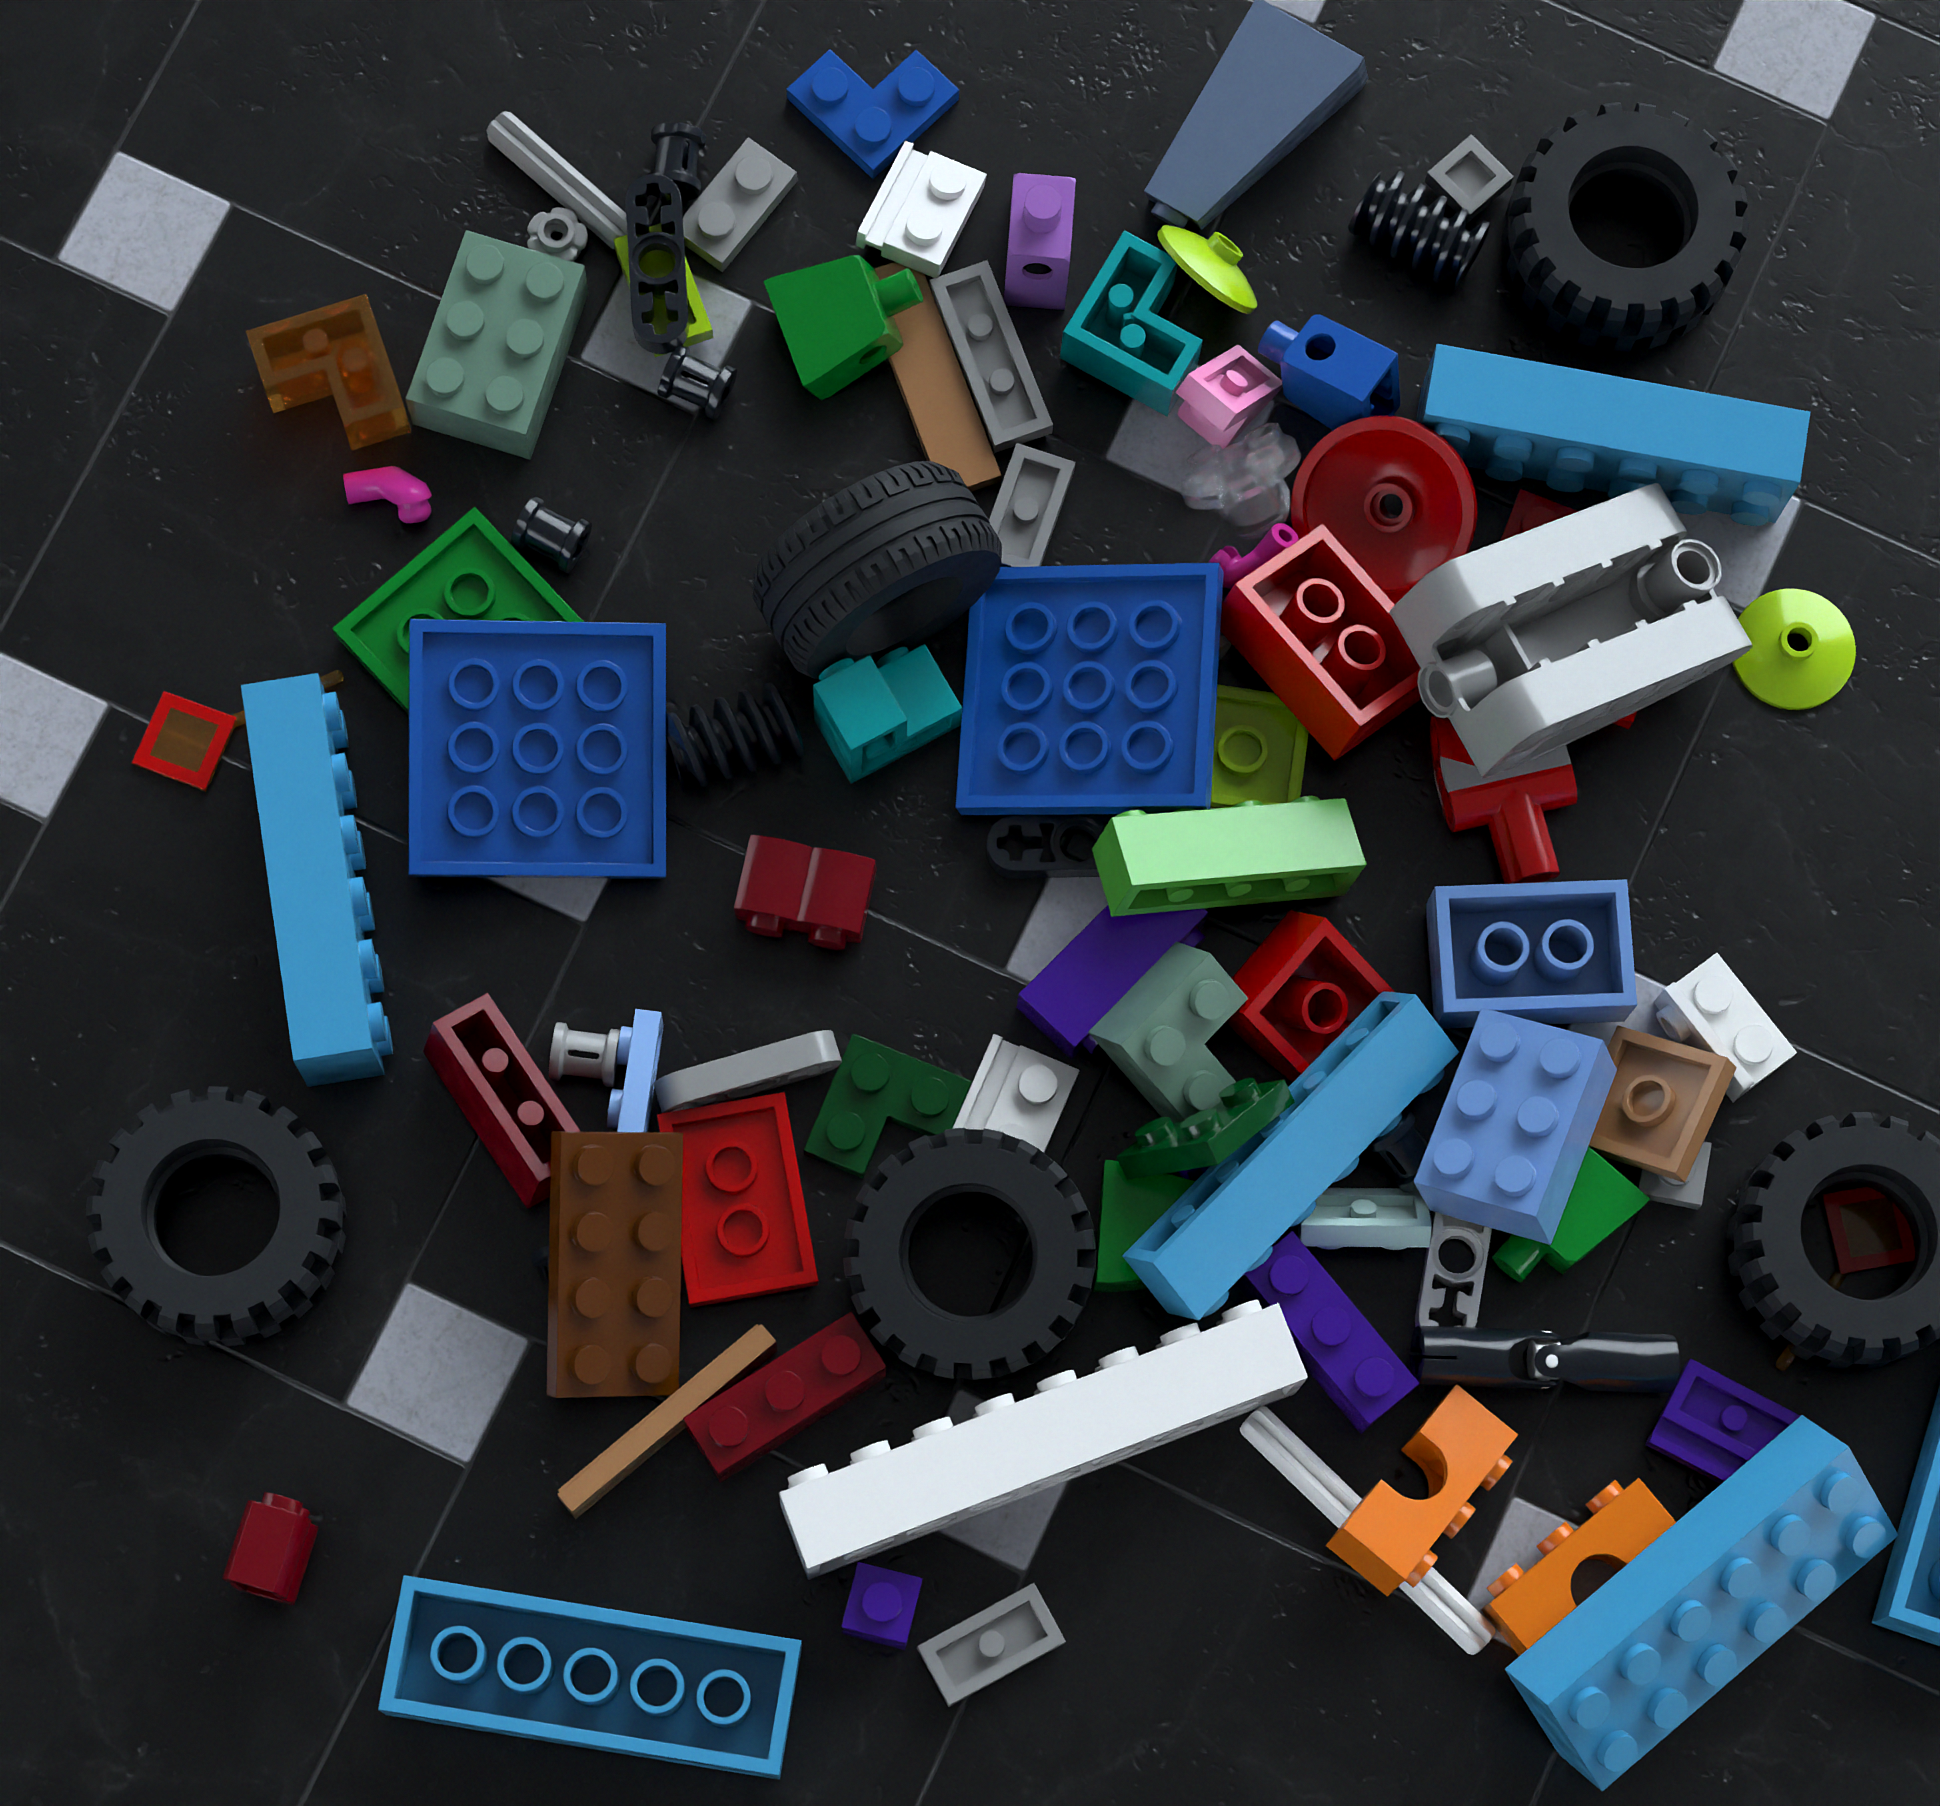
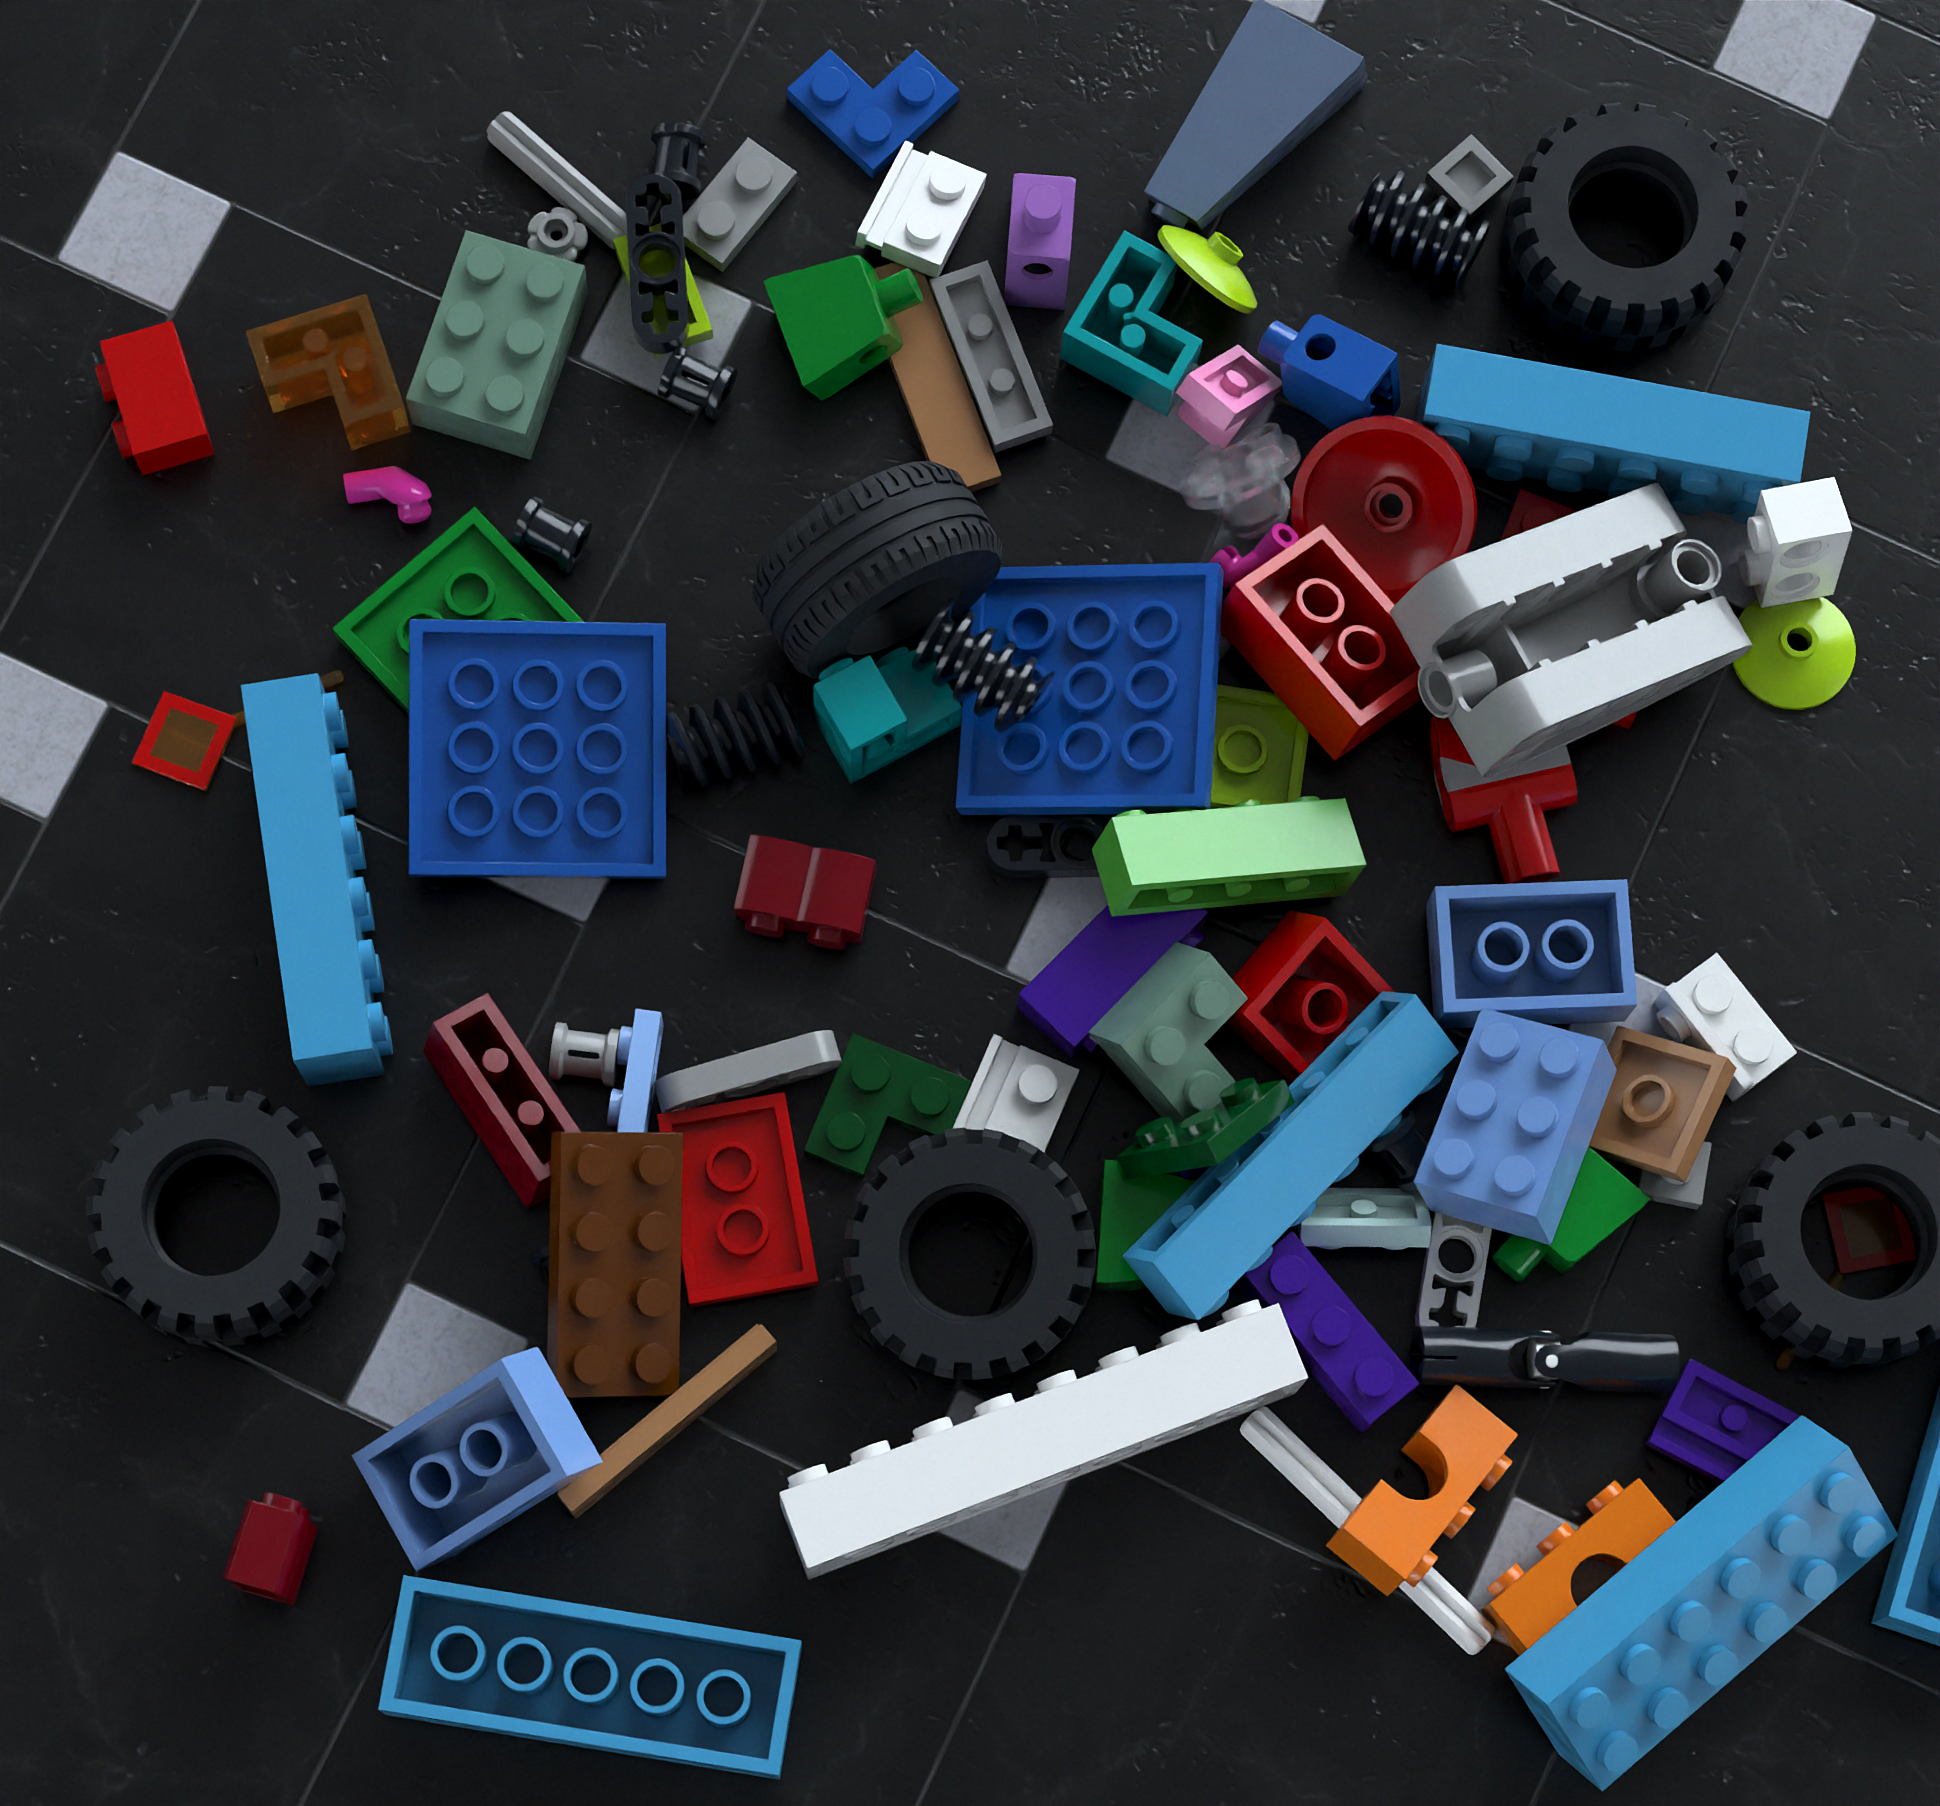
(155, 397): none -> red brick
(477, 1458): none -> medium blue brick
(785, 1397): dark red brick -> none
(881, 1605): dark purple brick -> none
(979, 668): none -> black piece
(991, 1644): light grey plate -> none
(1030, 504): light grey plate -> none
(1796, 542): none -> white brick

